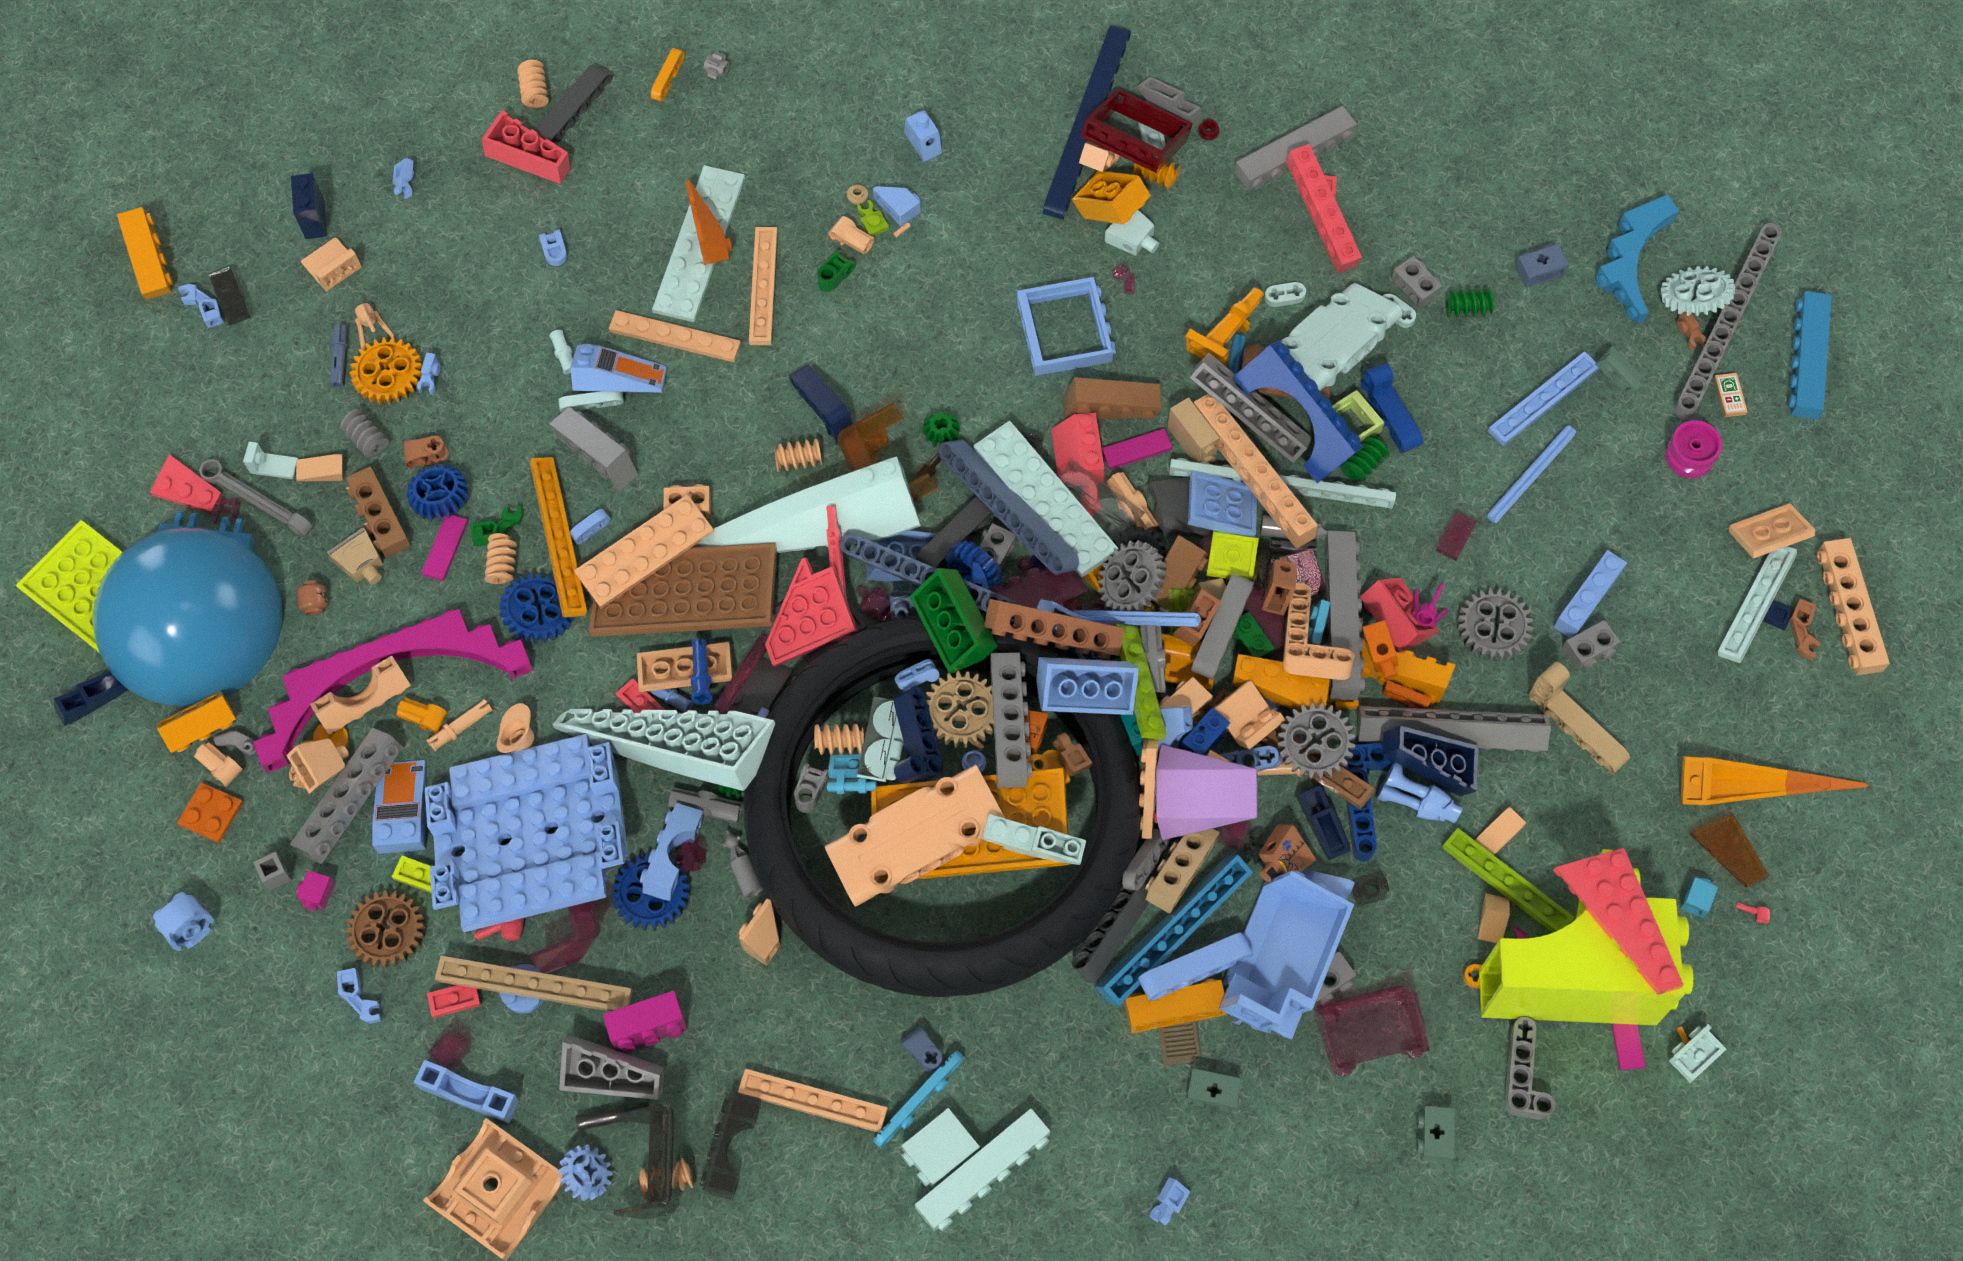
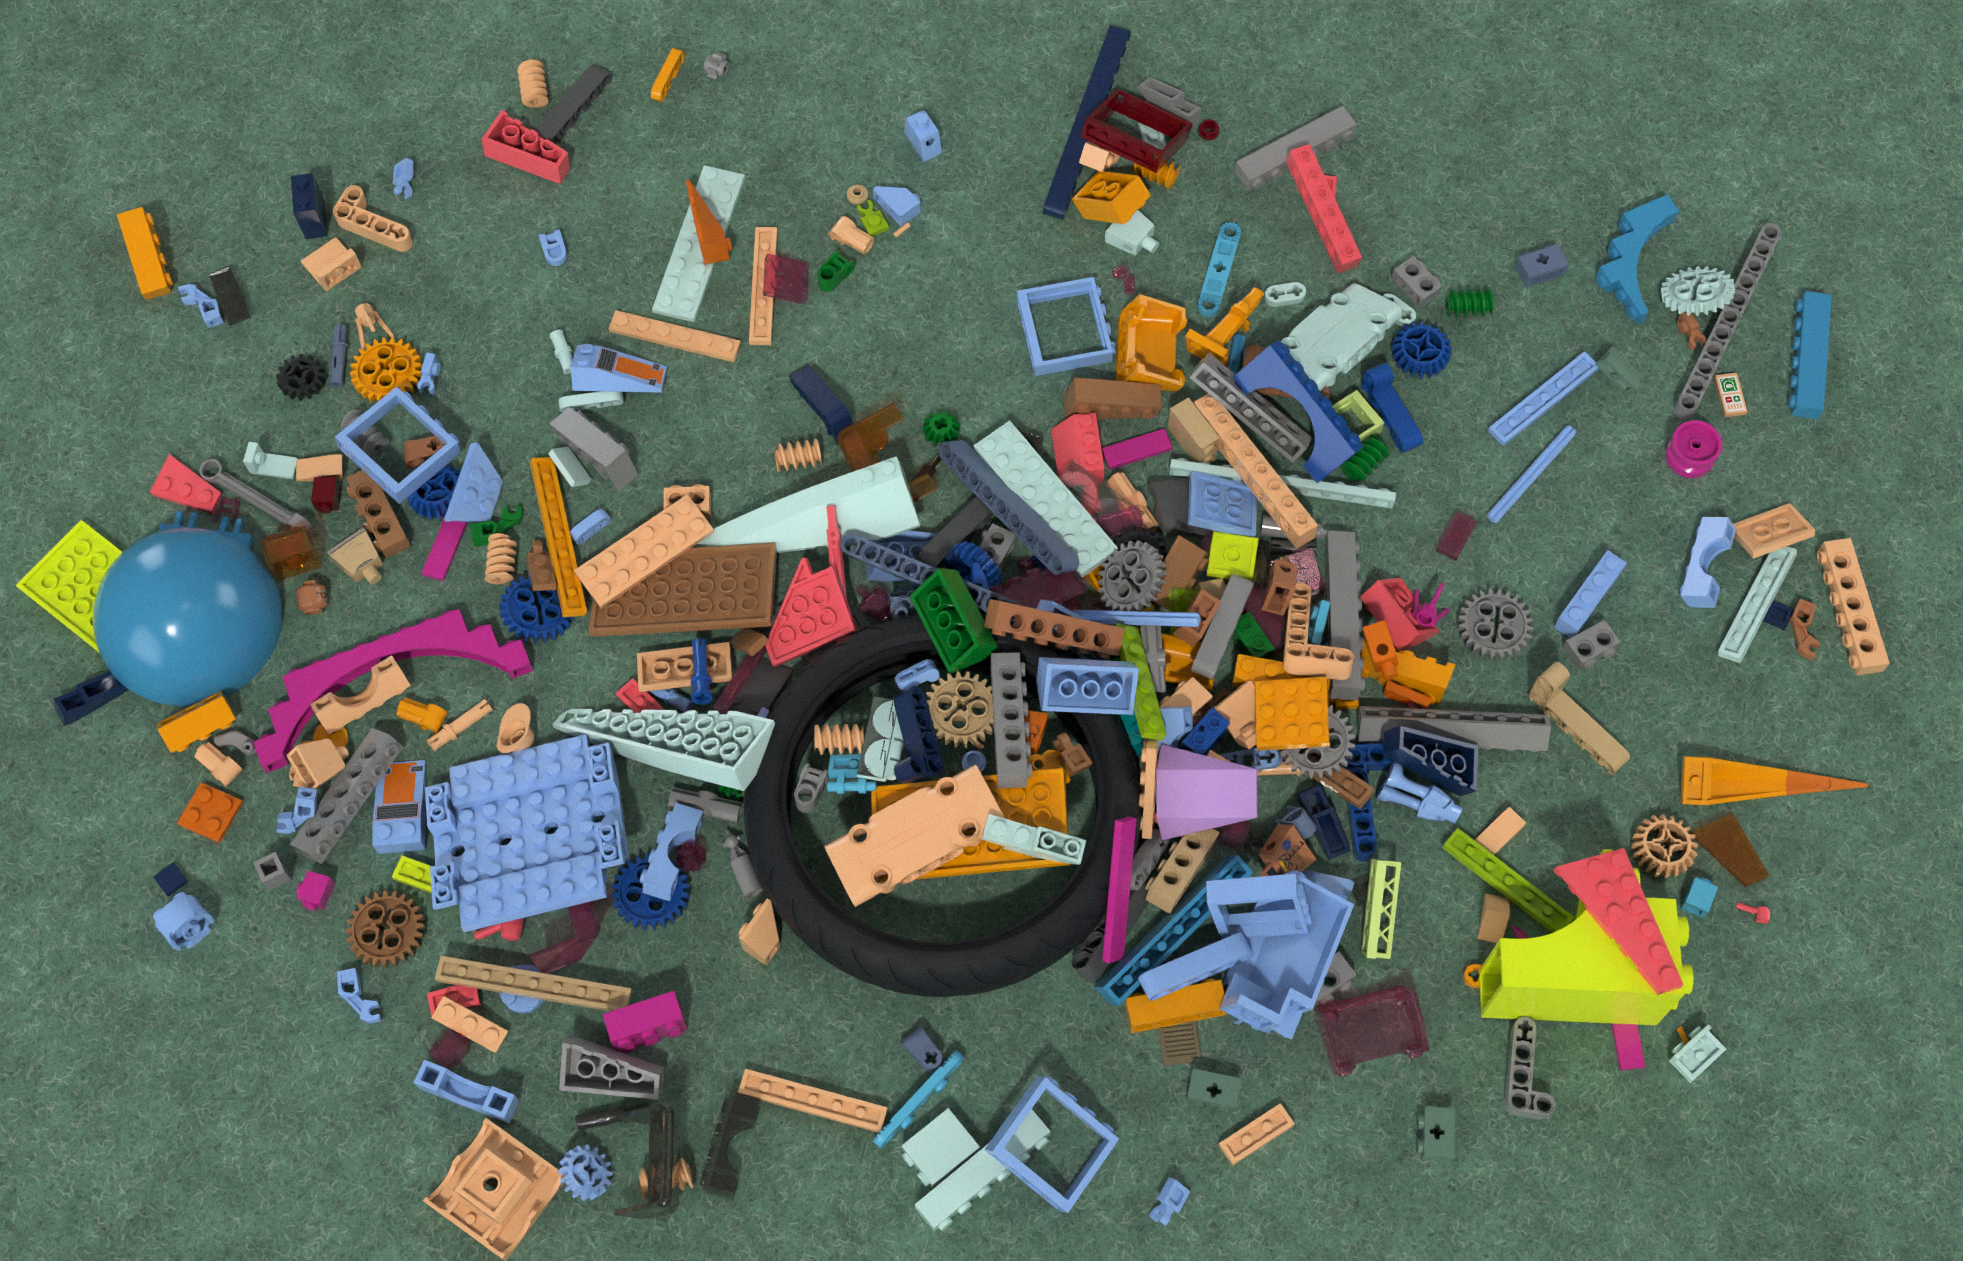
(170, 879): none -> dark blue tile
(290, 553): none -> clear orange brick
(304, 808): none -> light blue piece
(312, 377): none -> pearl dark grey gear
(325, 494): none -> dark red brick
(395, 235): none -> light nougat beam
(419, 476): none -> light blue window
(470, 1024): none -> light nougat plate
(475, 489): none -> light blue wing
(540, 568): none -> medium nougat hinge
(570, 466): none -> light aqua tile
(748, 641): none -> medium nougat tile
(785, 279): none -> clear pink plate
(1014, 1120): none -> light blue window
(1119, 889): none -> dark pink tile
(1120, 520): none -> clear pink panel
(1149, 343): none -> light orange windscreen
(1216, 282): none -> medium azure piece
(1256, 1134): none -> light nougat plate
(1259, 890): none -> light blue window
(1292, 713): none -> light orange plate
(1300, 819): none -> sand blue piece
(1374, 909): none -> yellowish green fence
(1406, 341): none -> blue gear
(1663, 864): none -> light nougat gear
(1713, 537): none -> light blue arch

